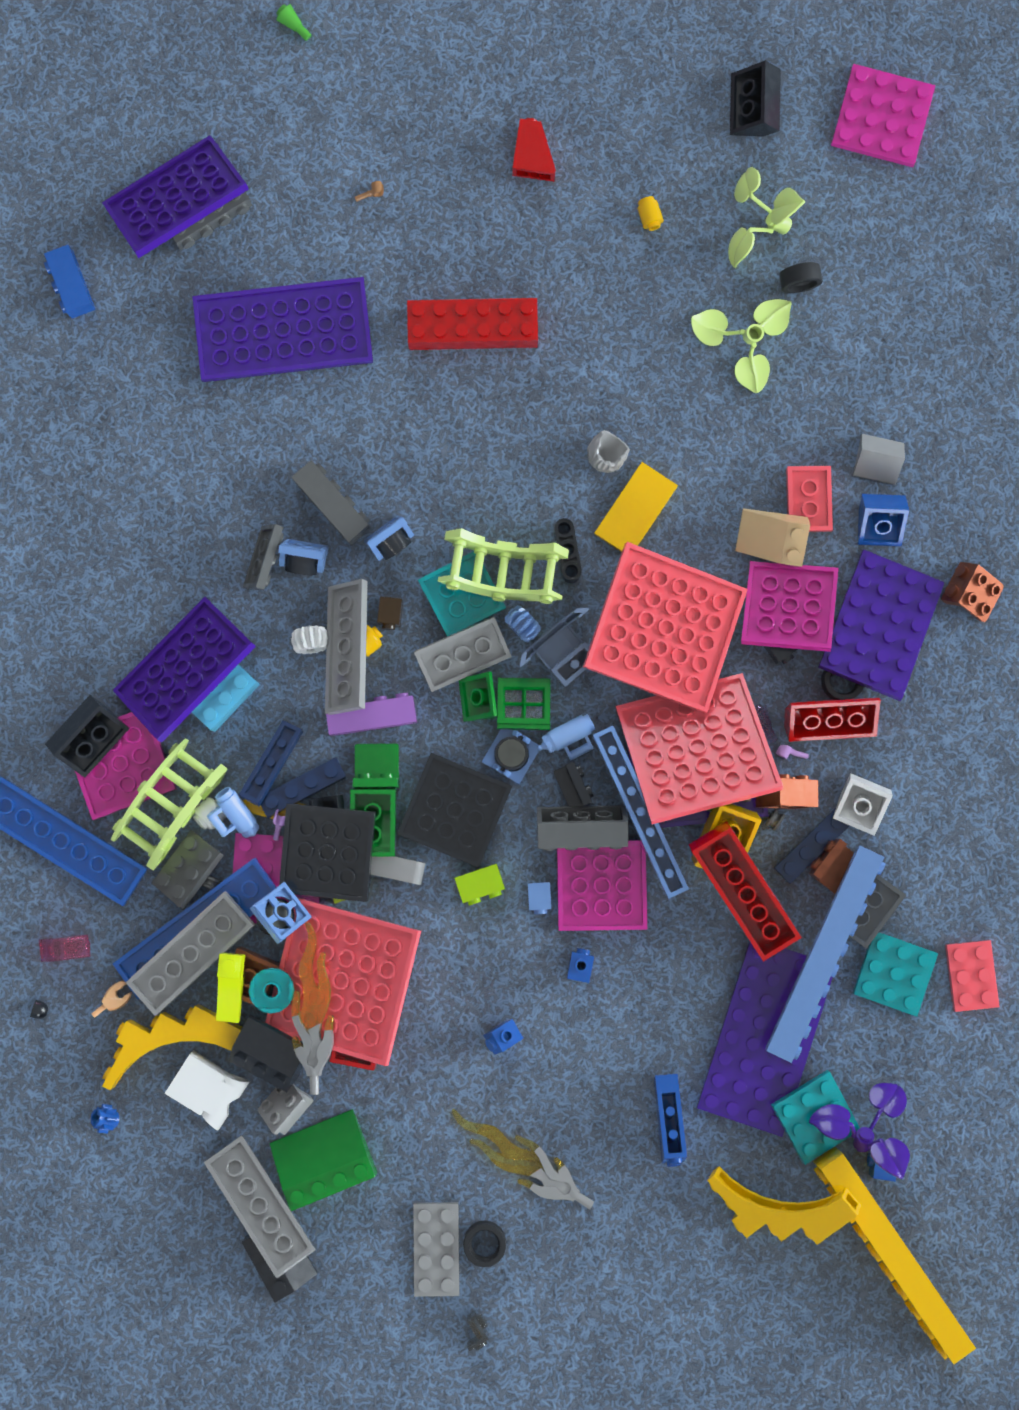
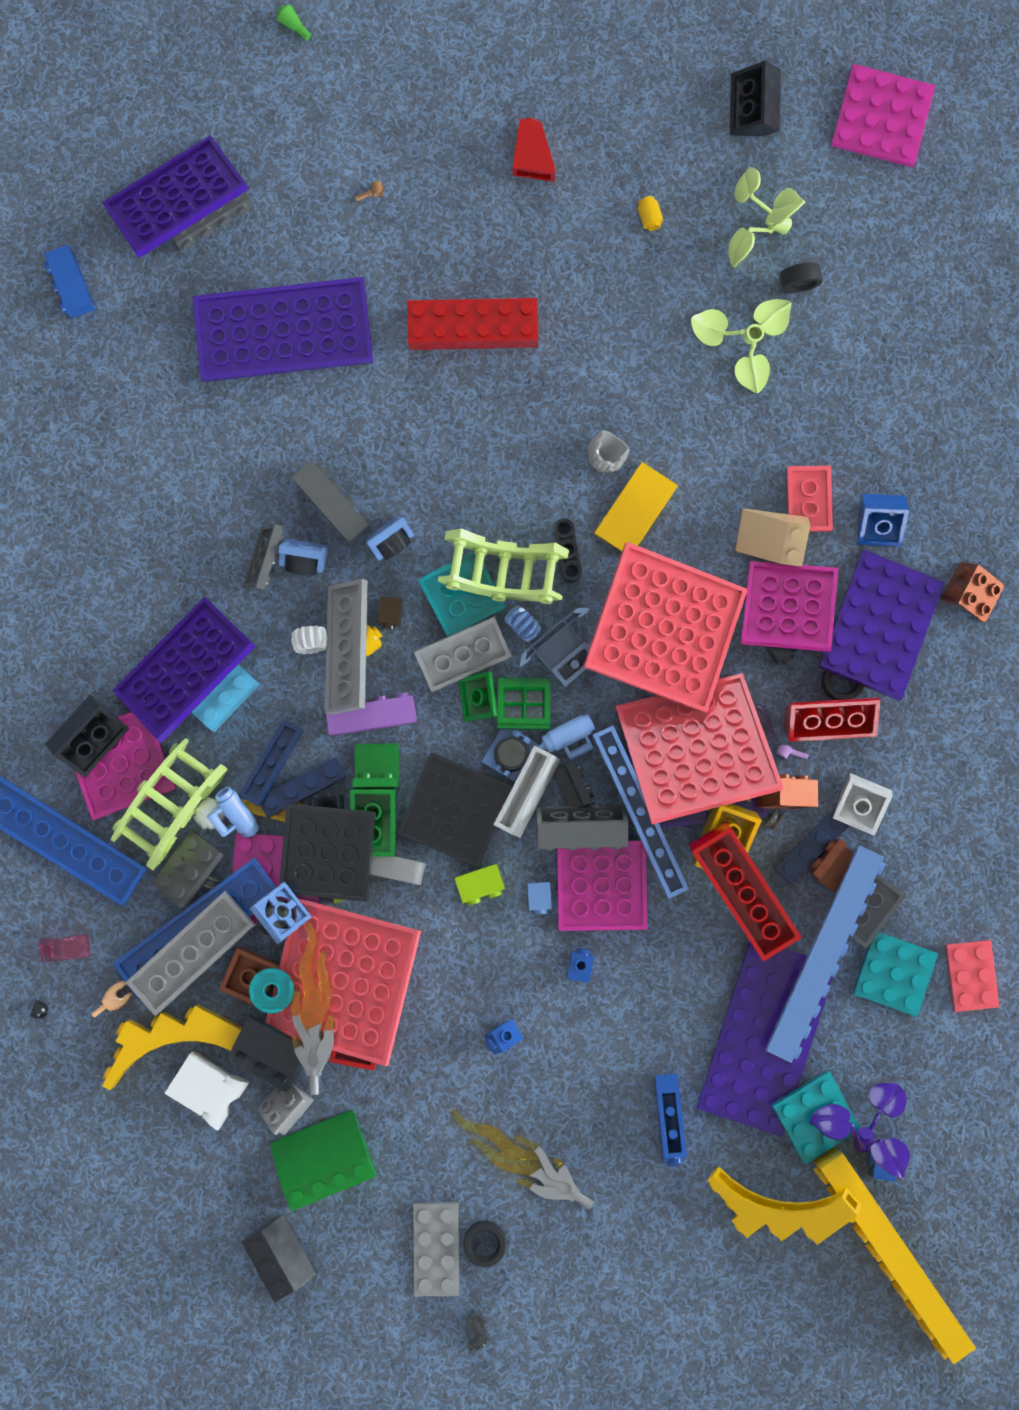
(104, 1118): blue gear -> none
(230, 987): neon yellow slope -> none
(259, 1206): light grey plate -> none
(279, 821): lavender hand -> none
(527, 792): none -> white brick
(879, 459): light grey slope -> none

